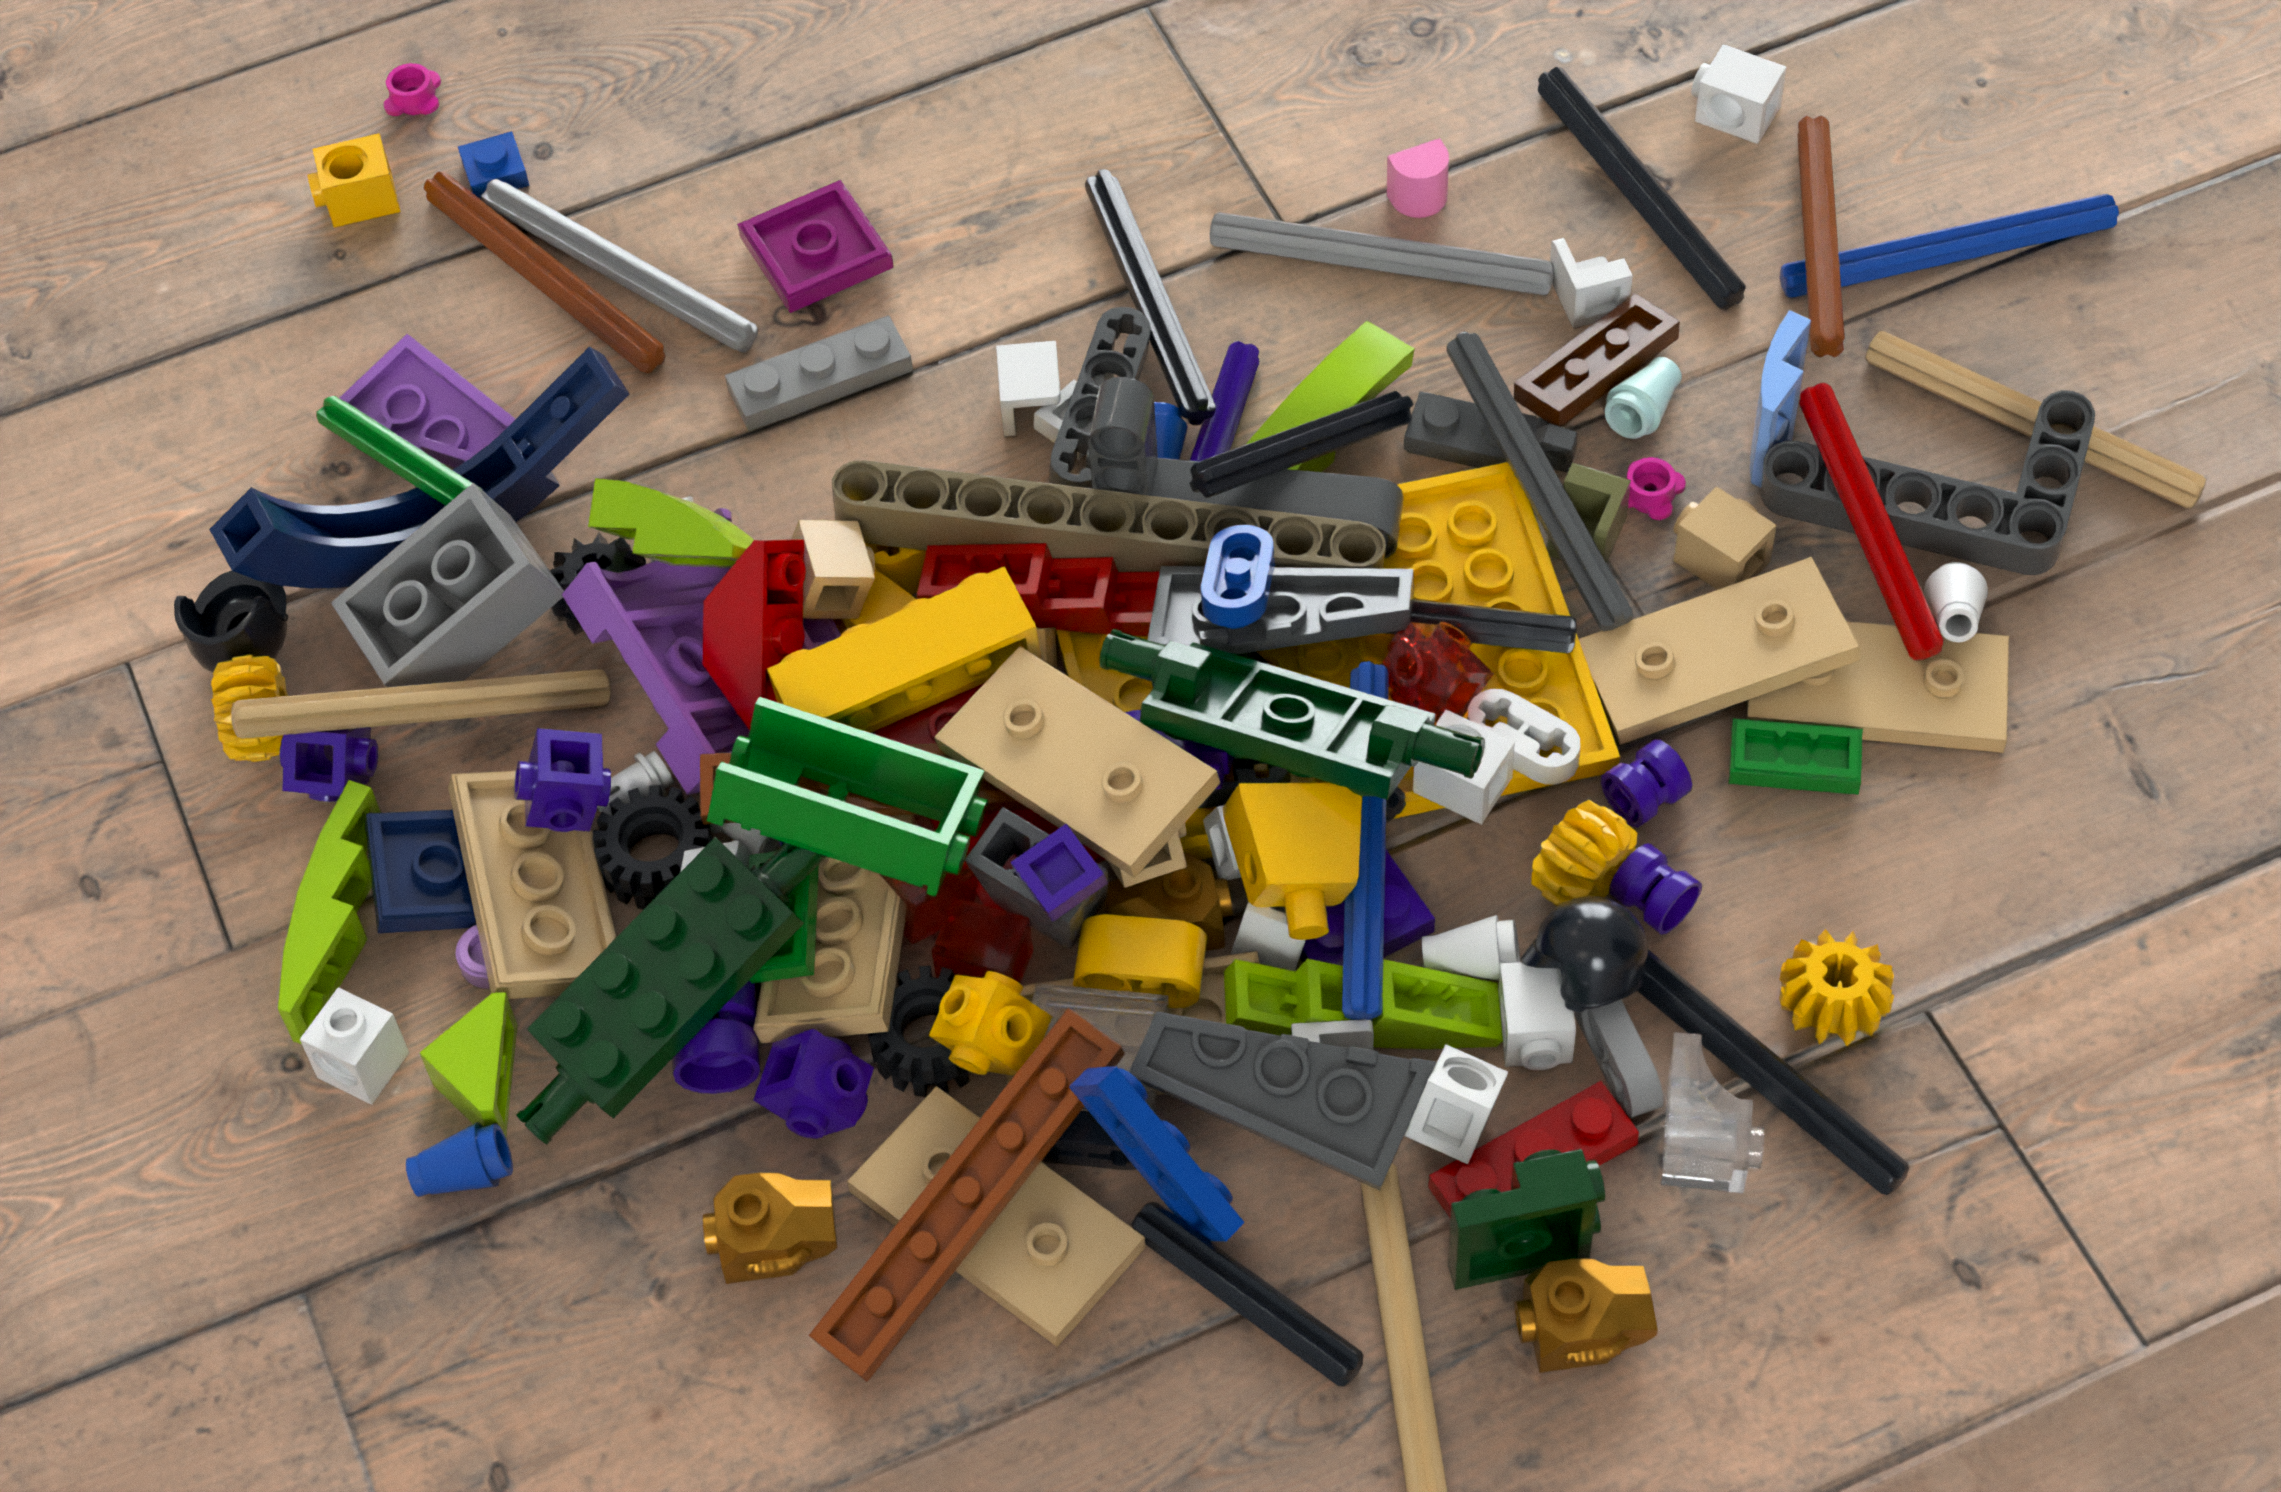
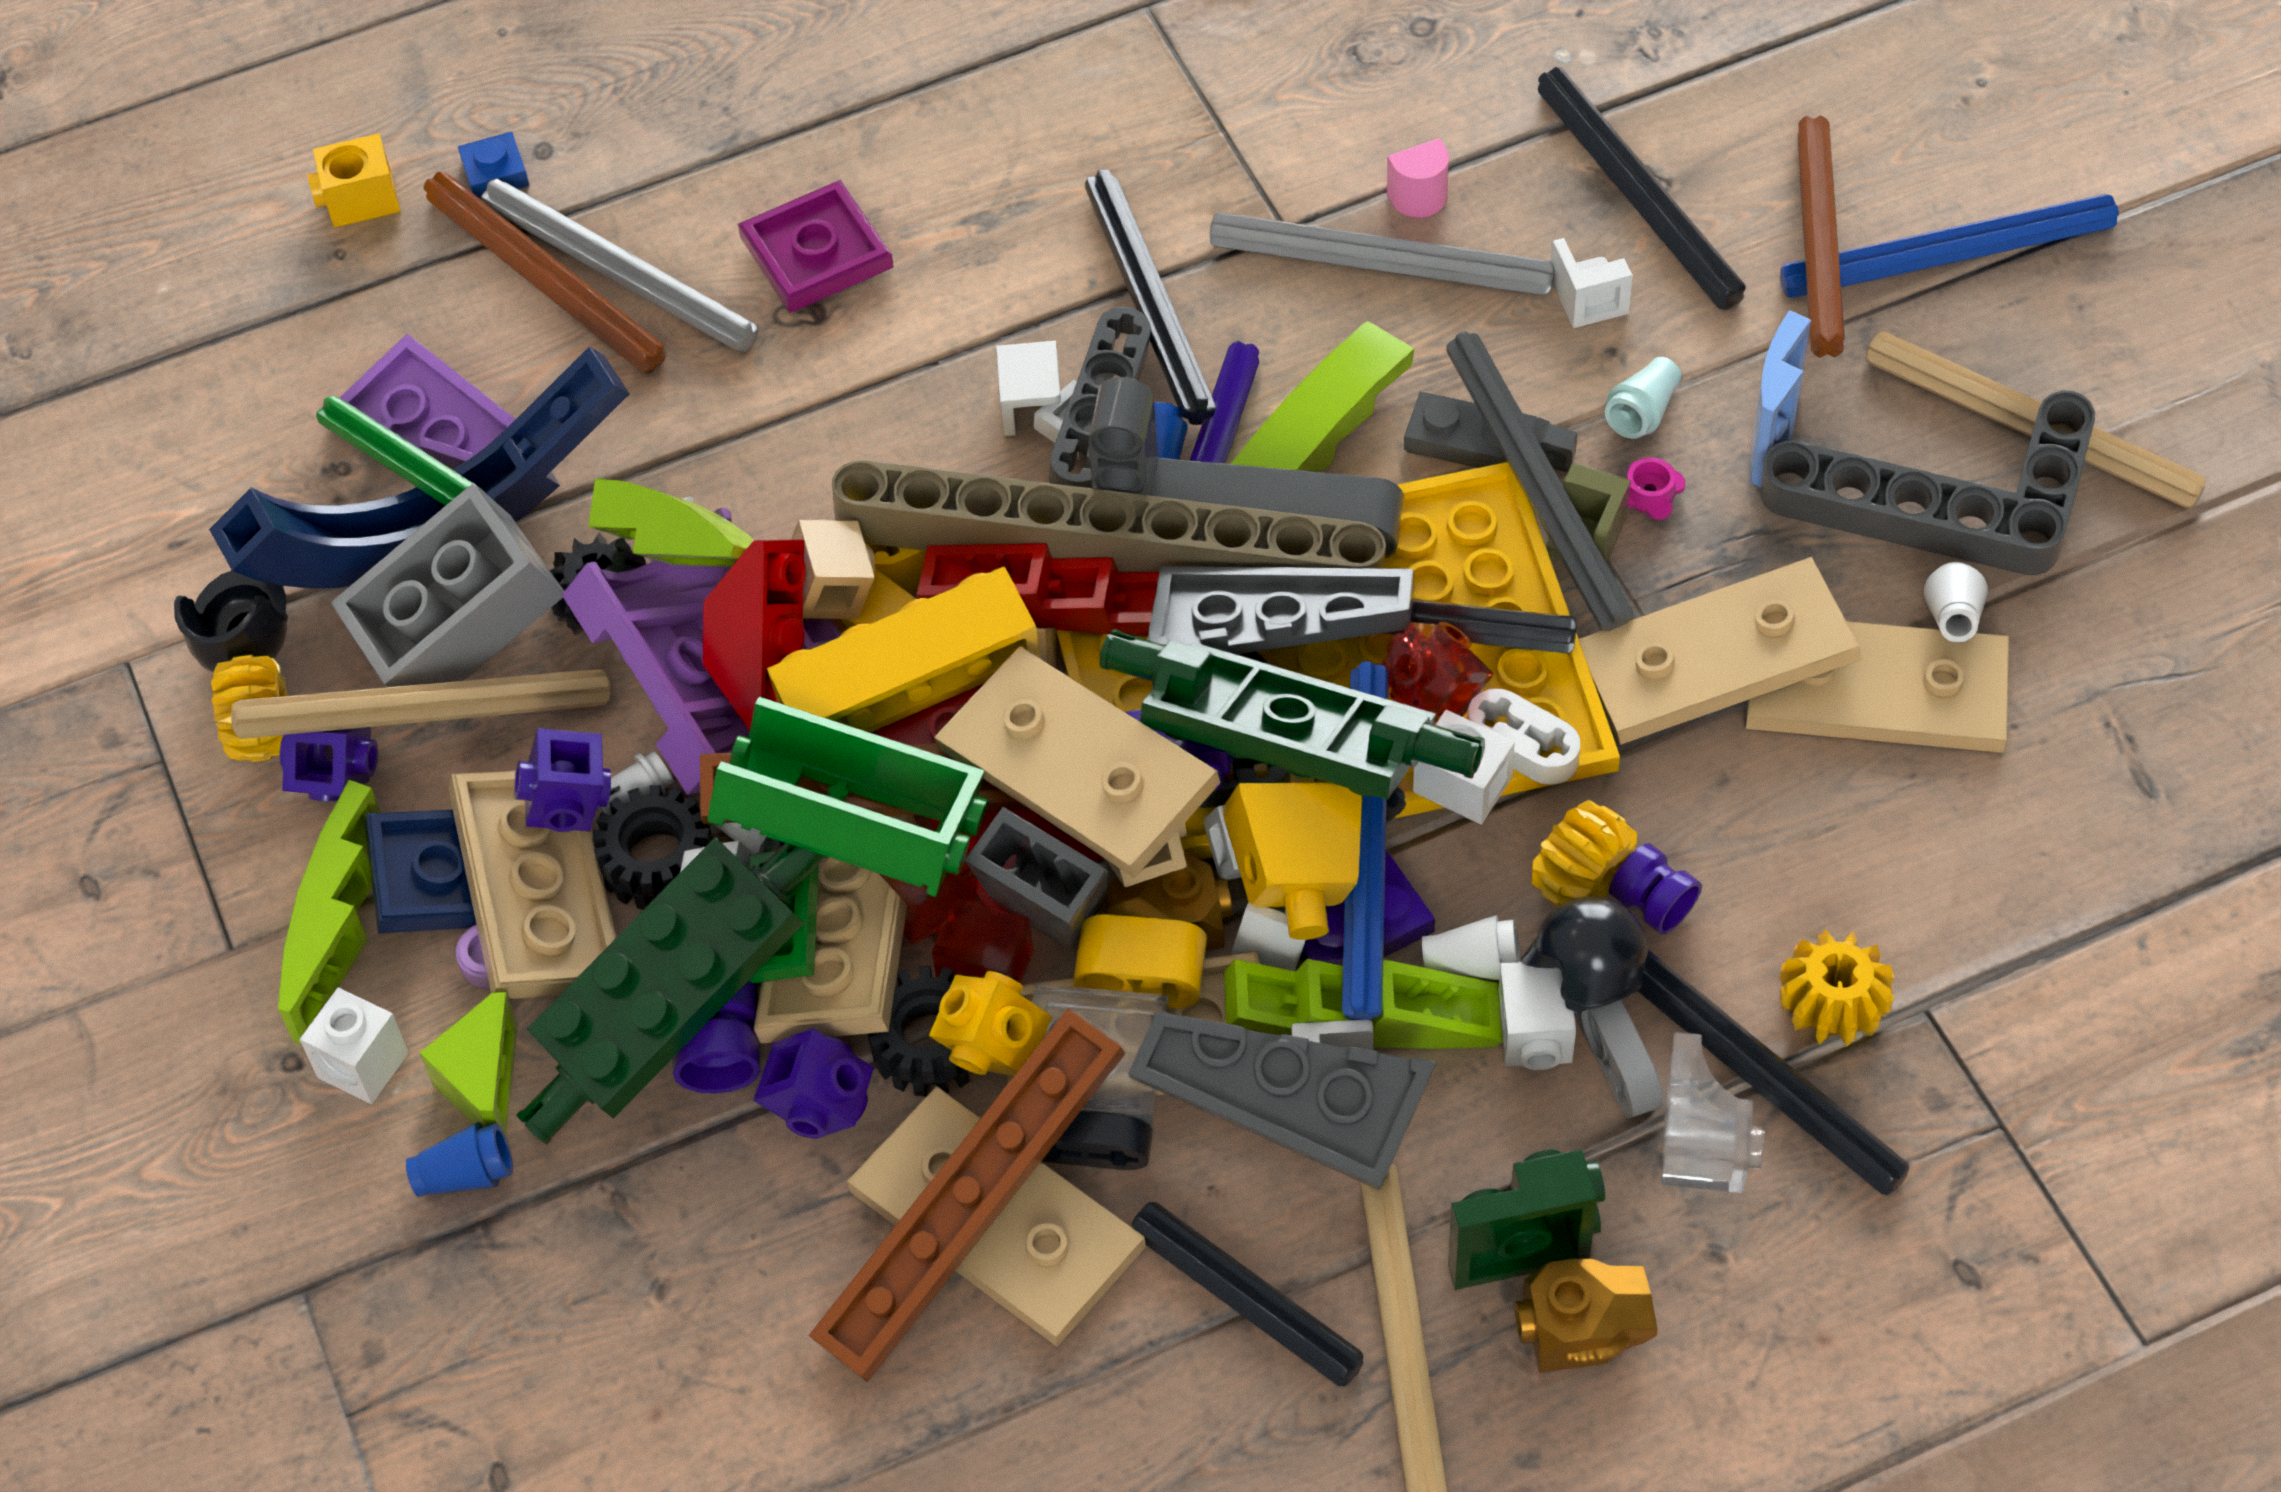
(411, 90): dark pink plate -> none
(769, 1225): pearl gold hand -> none
(819, 373): light grey plate -> none
(1059, 872): dark purple plate -> none
(1157, 1151): blue plate -> none
(1237, 576): plate -> none
(1300, 444): black axle -> none
(1456, 1104): white brick -> none
(1584, 1121): red plate -> none
(1596, 360): reddish brown plate -> none
(1646, 783): dark purple wheel -> none
(1723, 539): tan brick -> none
(1738, 93): white brick -> none
(1795, 756): green plate -> none
(1871, 522): red axle -> none

